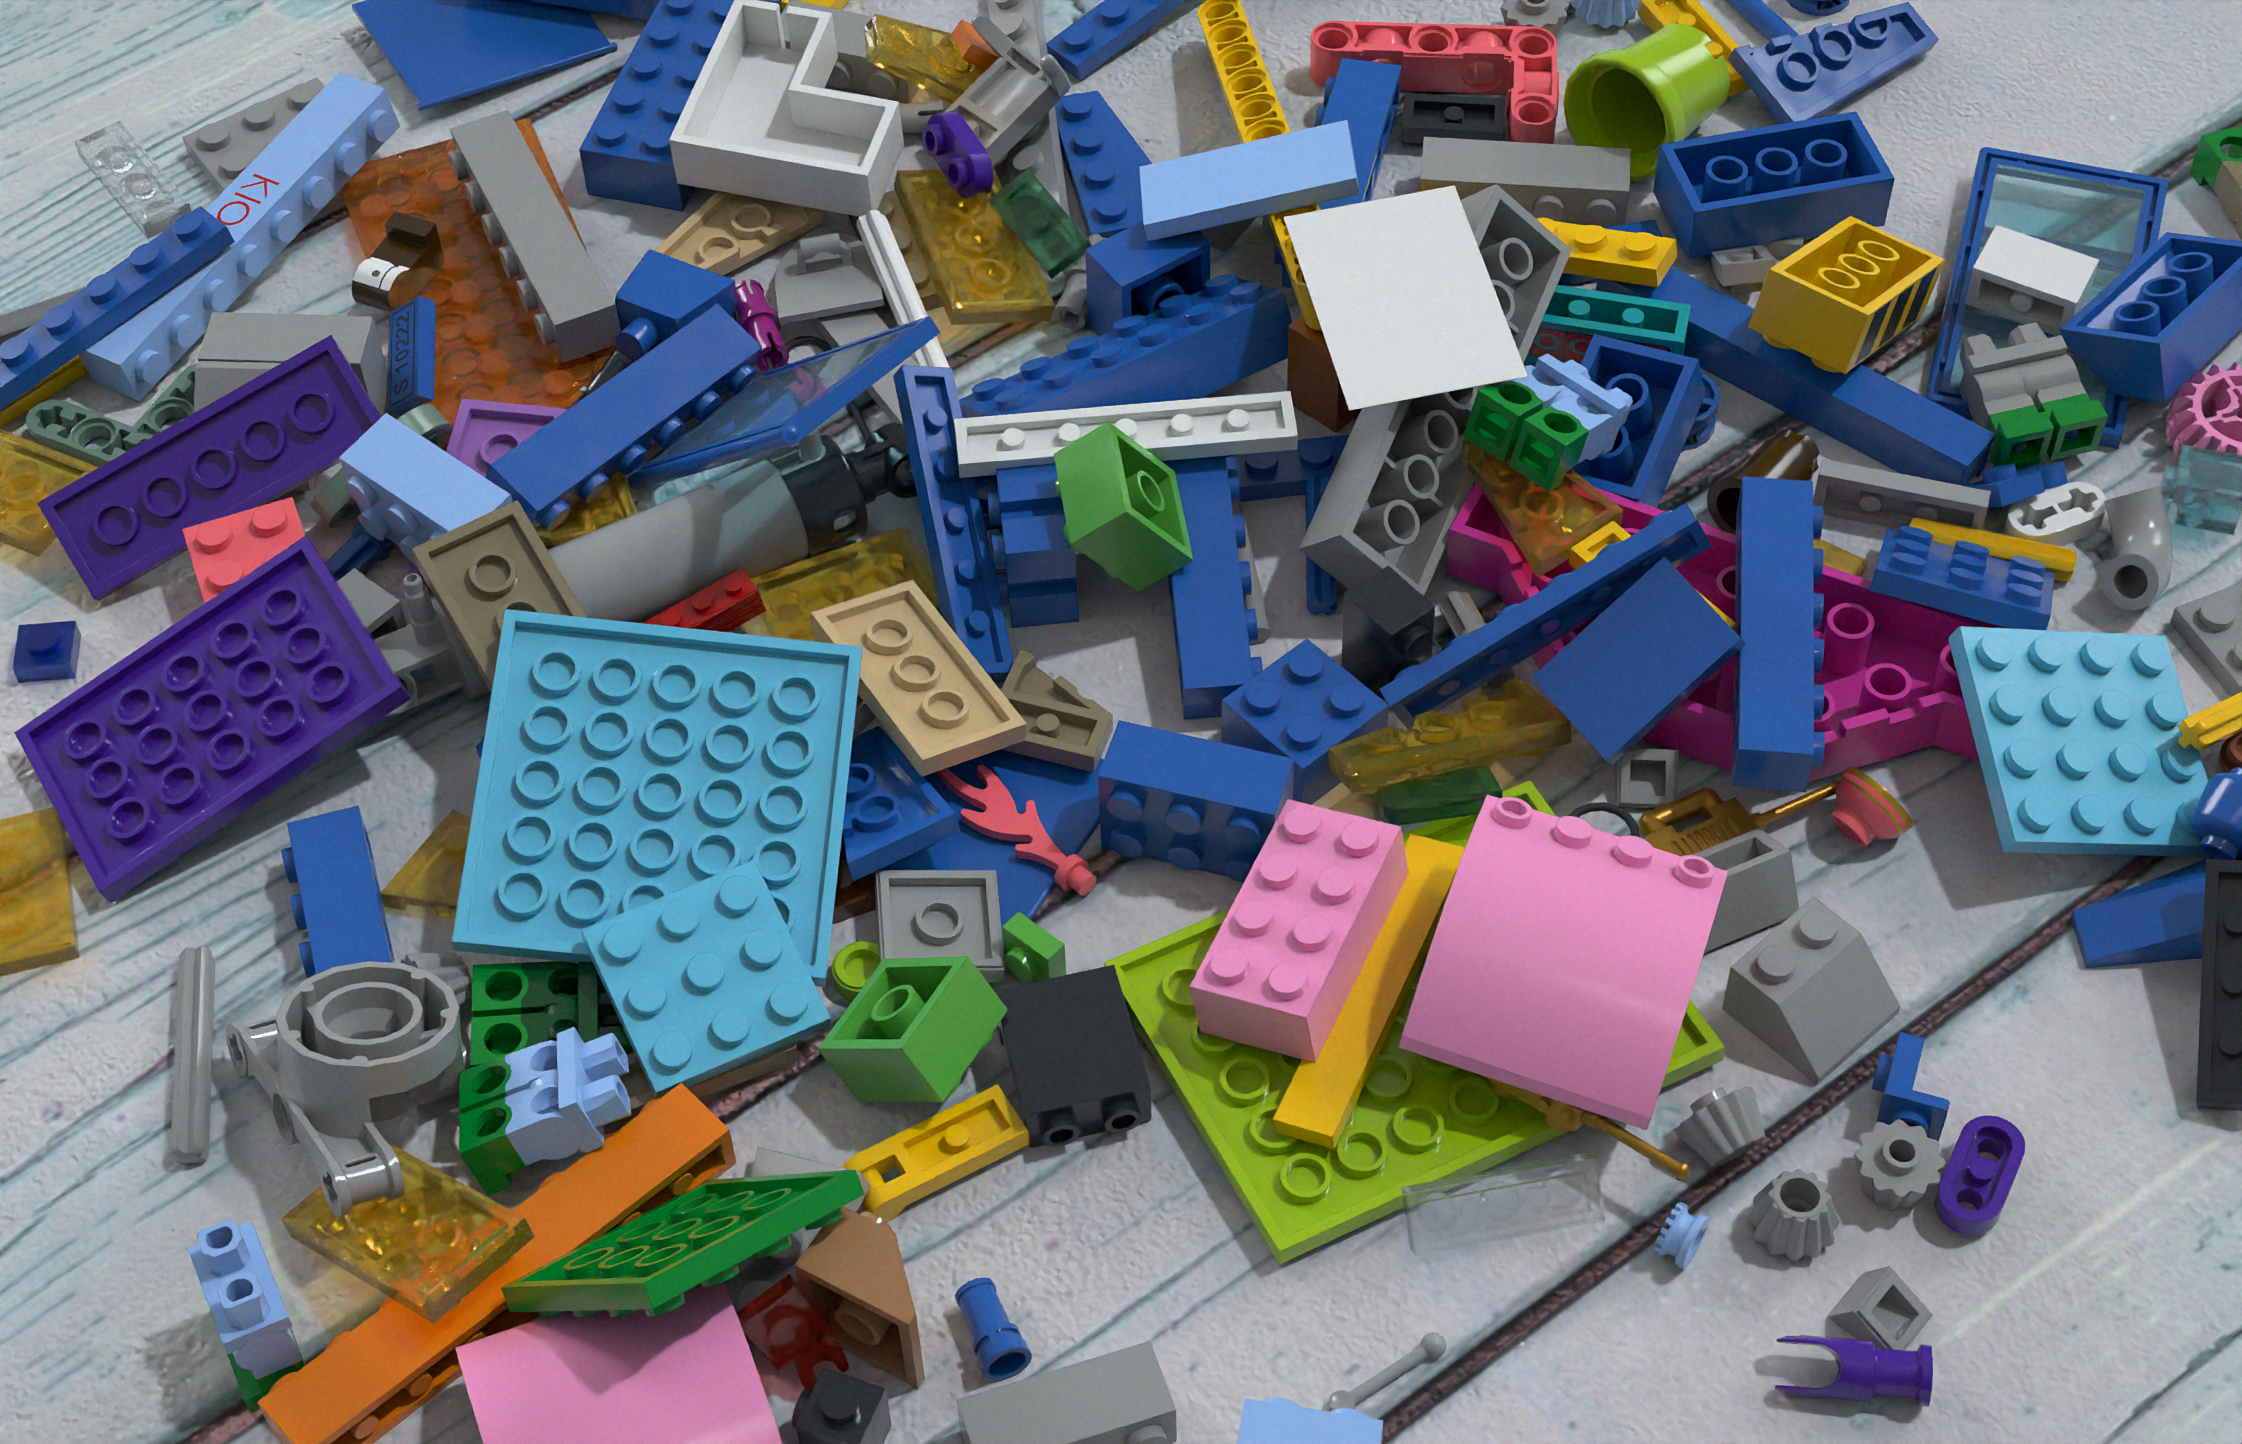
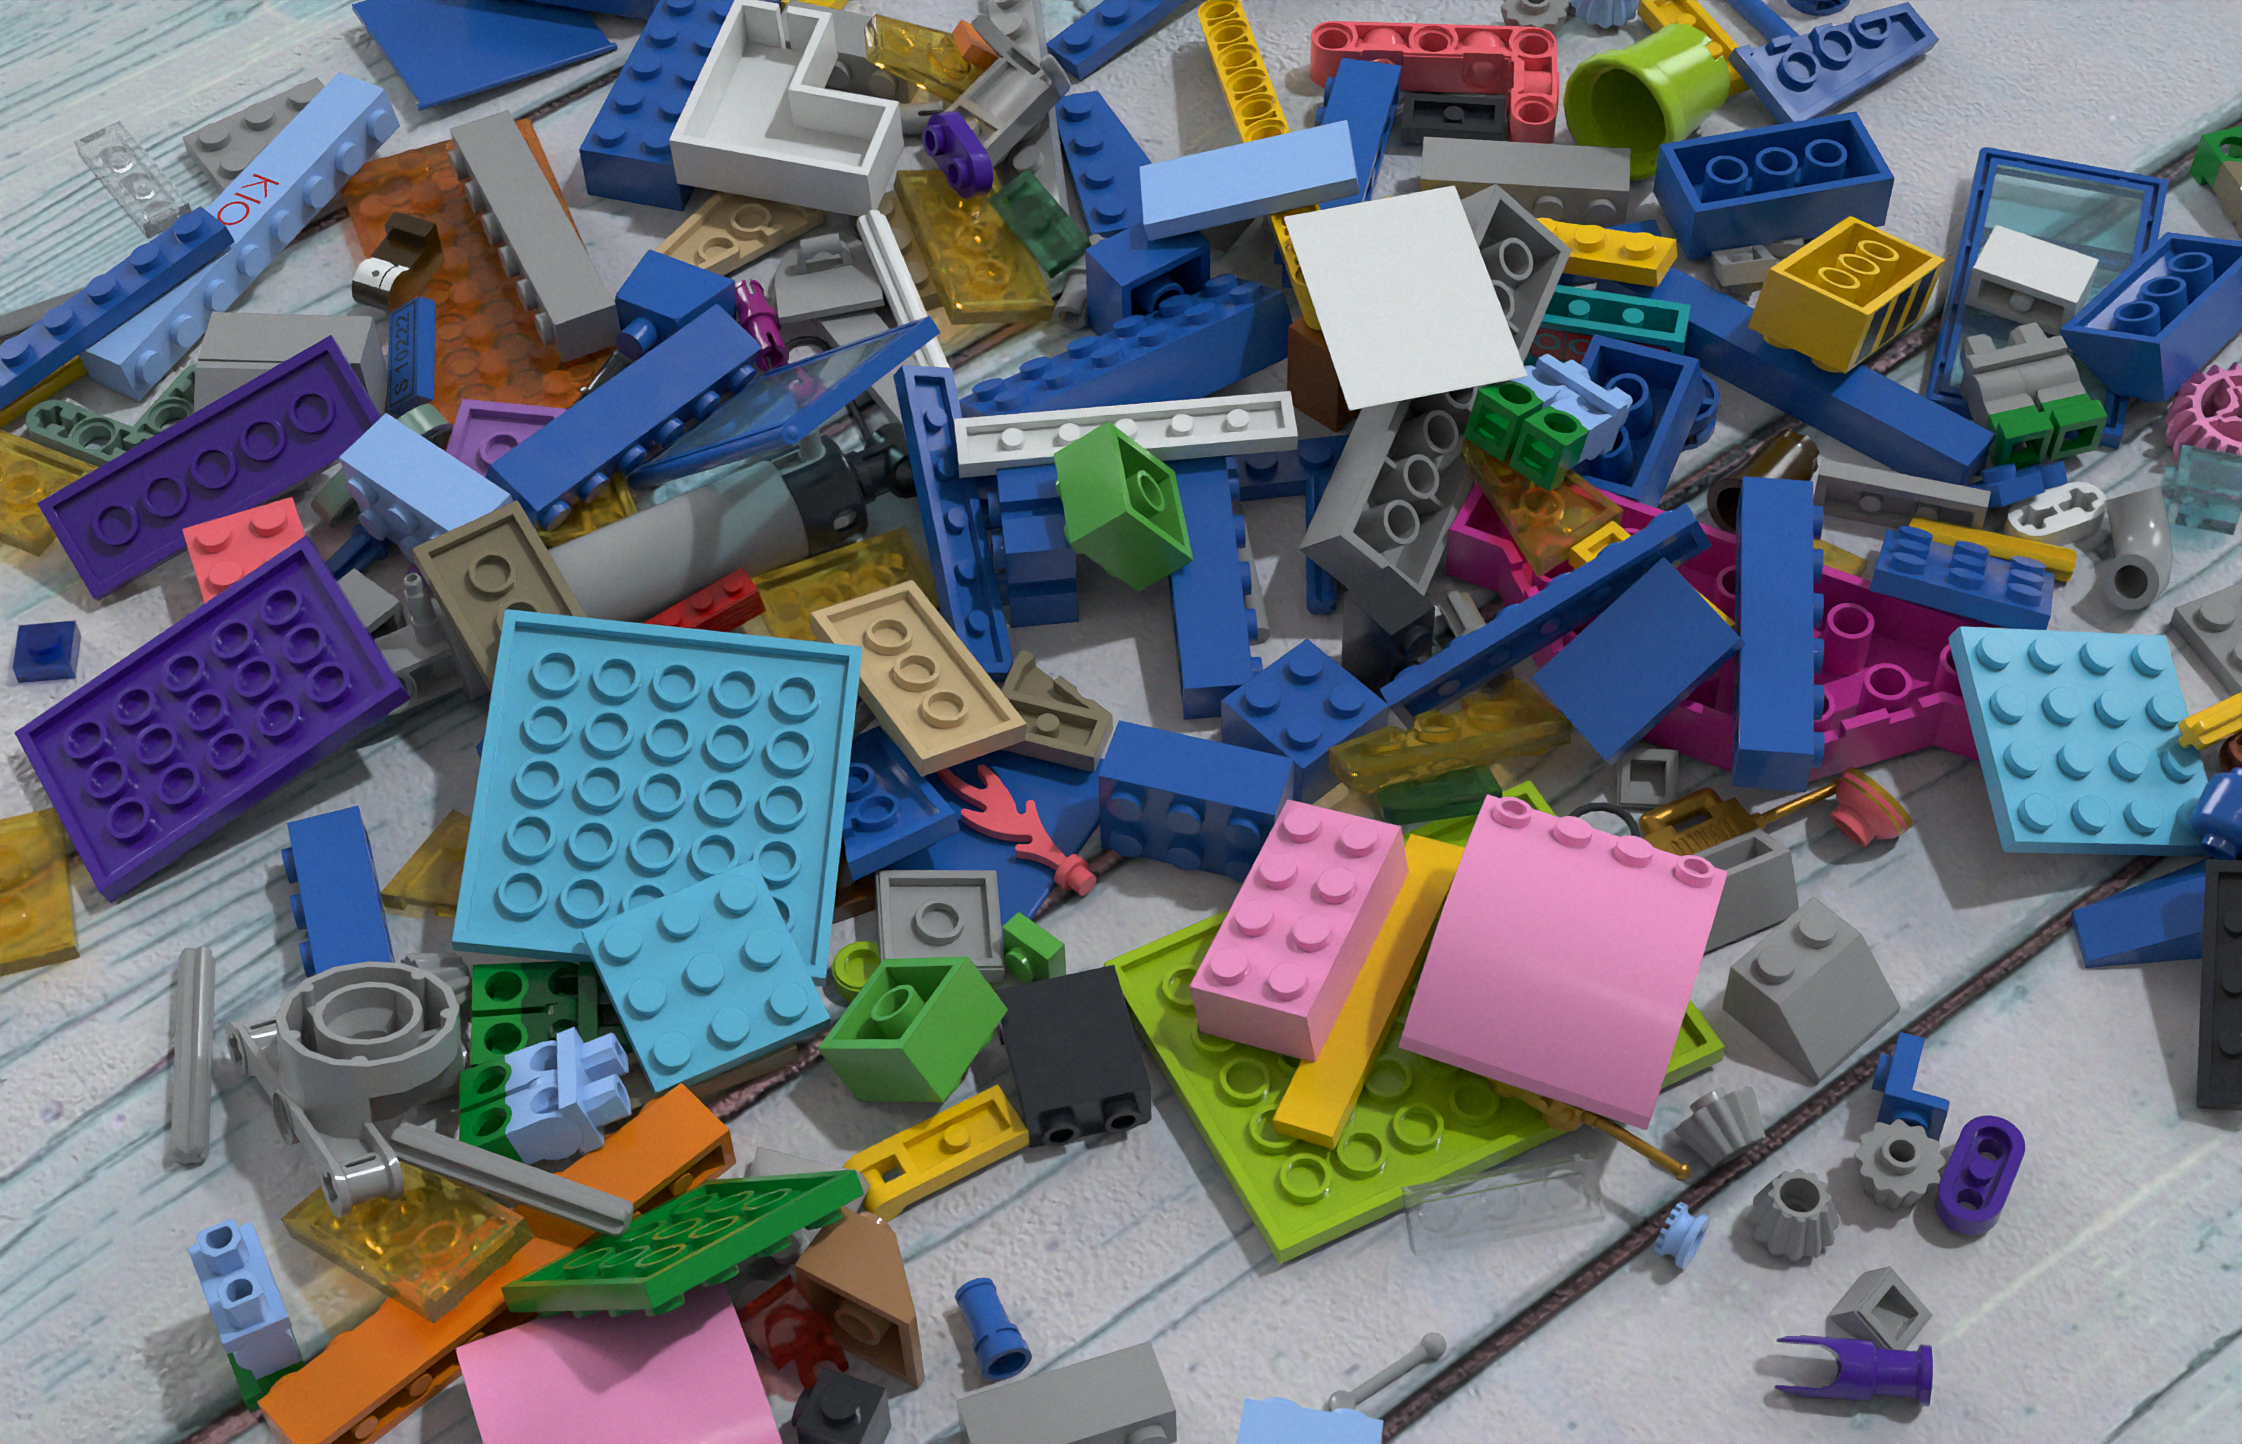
(512, 1180): none -> light grey axle

